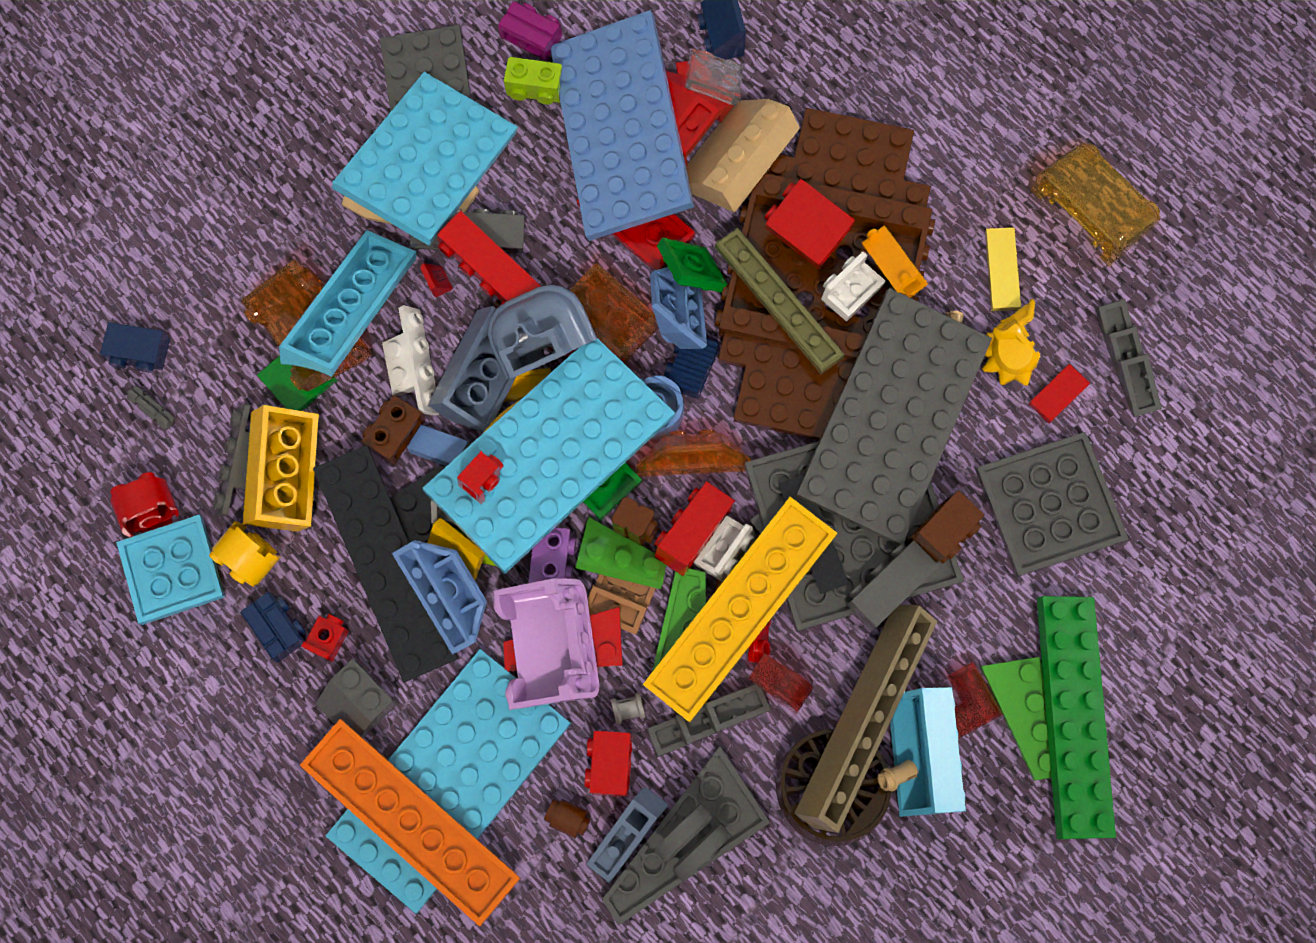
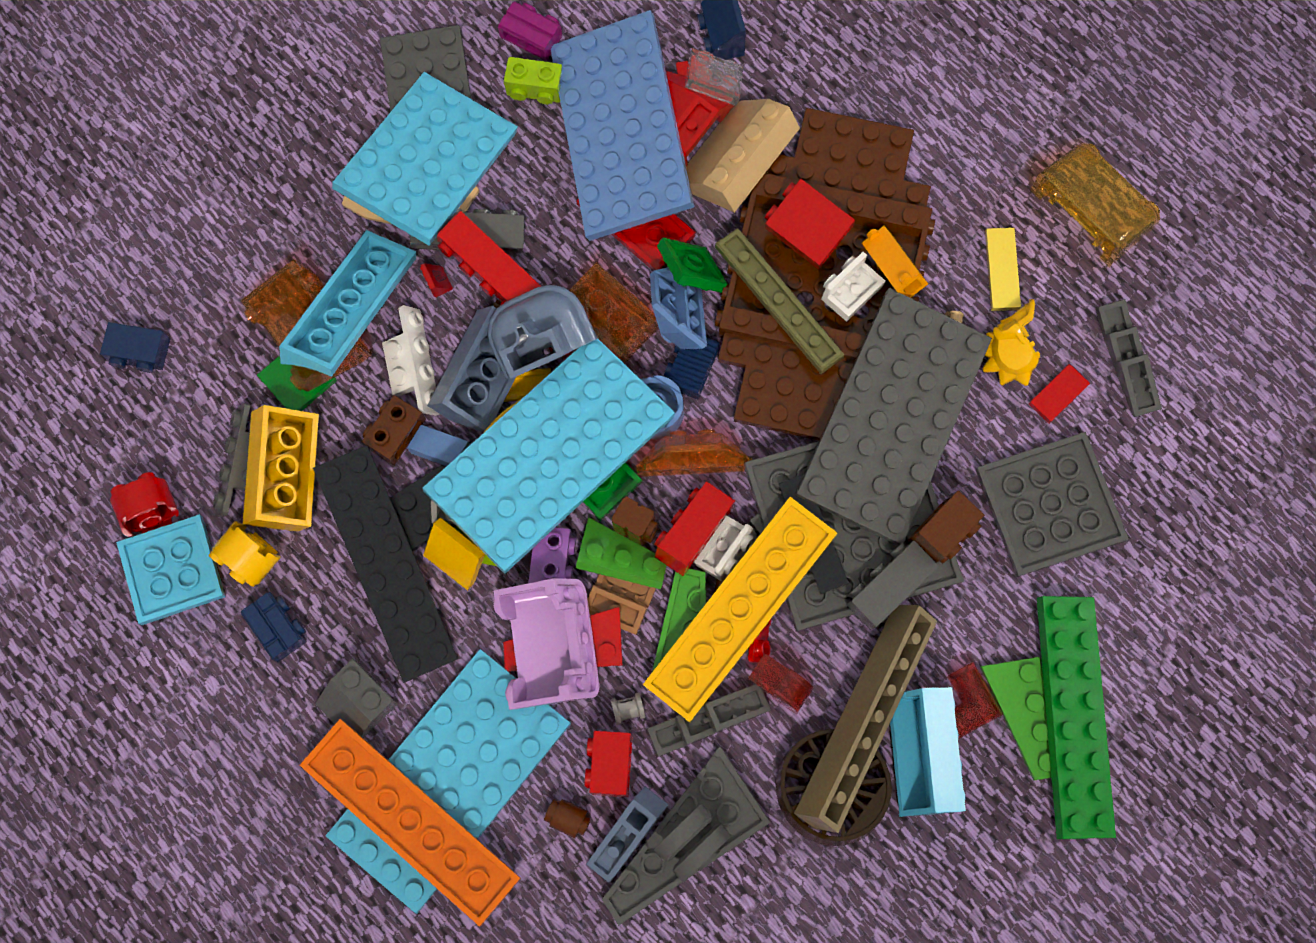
(151, 407): dark grey axle -> none
(326, 648): red brick -> none
(444, 591): medium blue wedge -> none
(480, 476): red brick -> none
(891, 778): tan pin -> none

